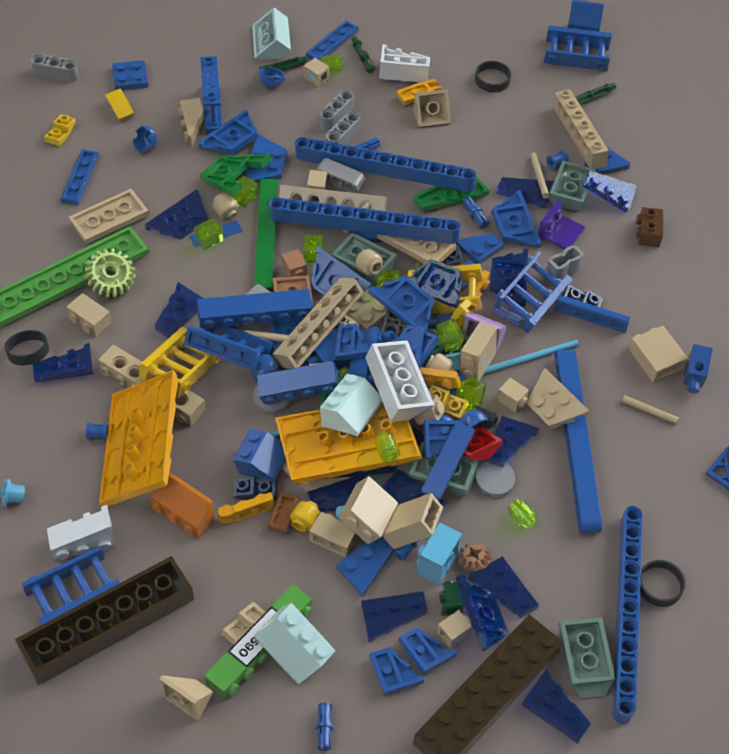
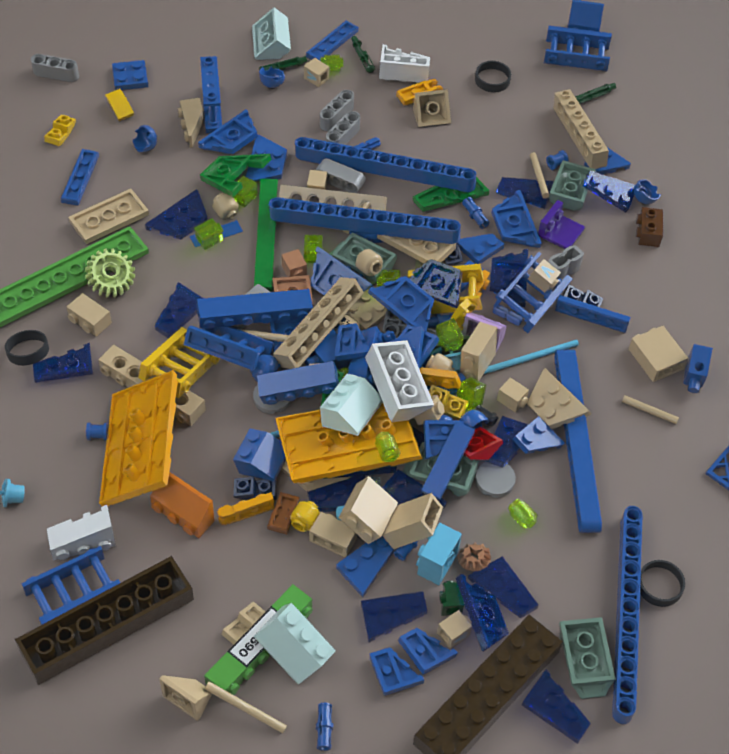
(244, 706): none -> tan bar
(537, 437): none -> wing
(544, 276): none -> tan brick
(646, 192): none -> blue hair

